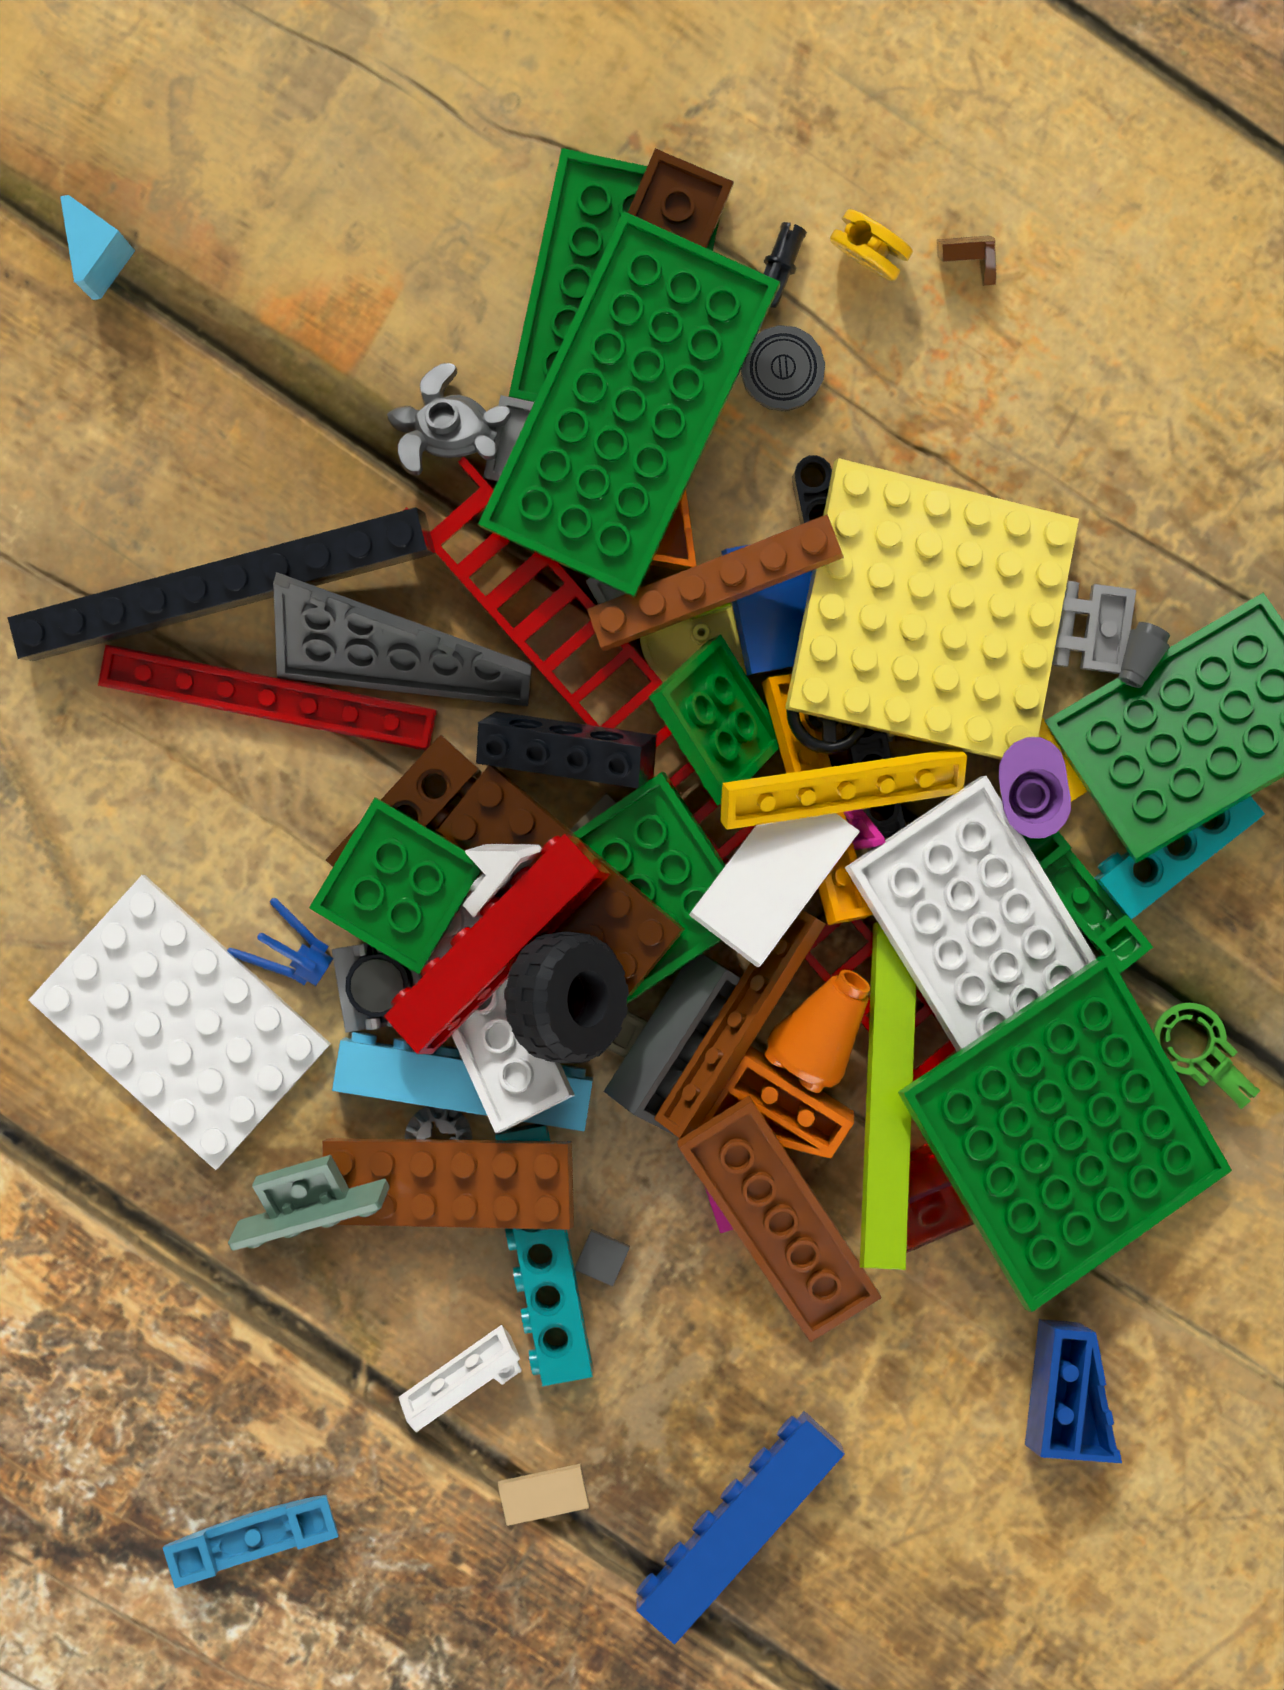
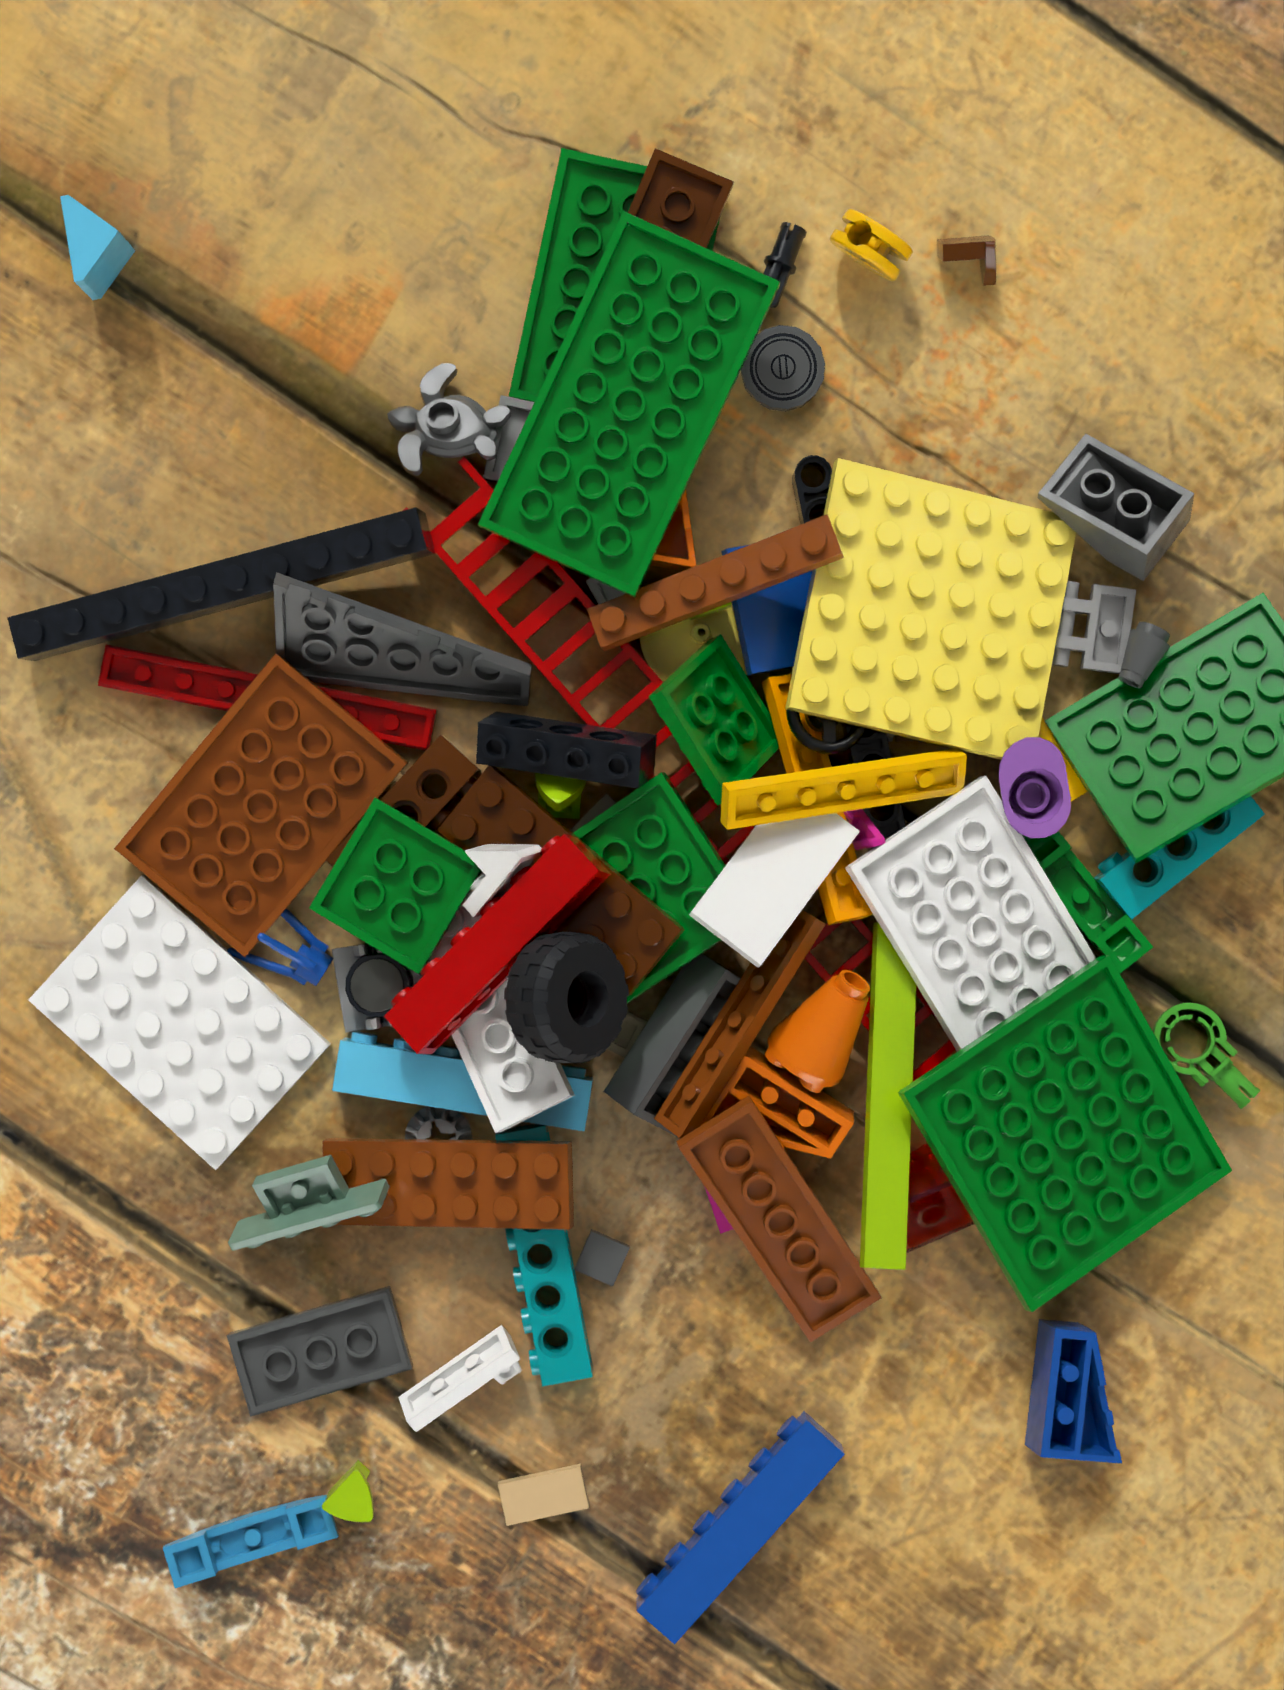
(260, 805): none -> dark orange plate
(320, 1351): none -> dark grey tile
(351, 1496): none -> lime tile
(560, 795): none -> lime tile
(1118, 505): none -> dark grey slope

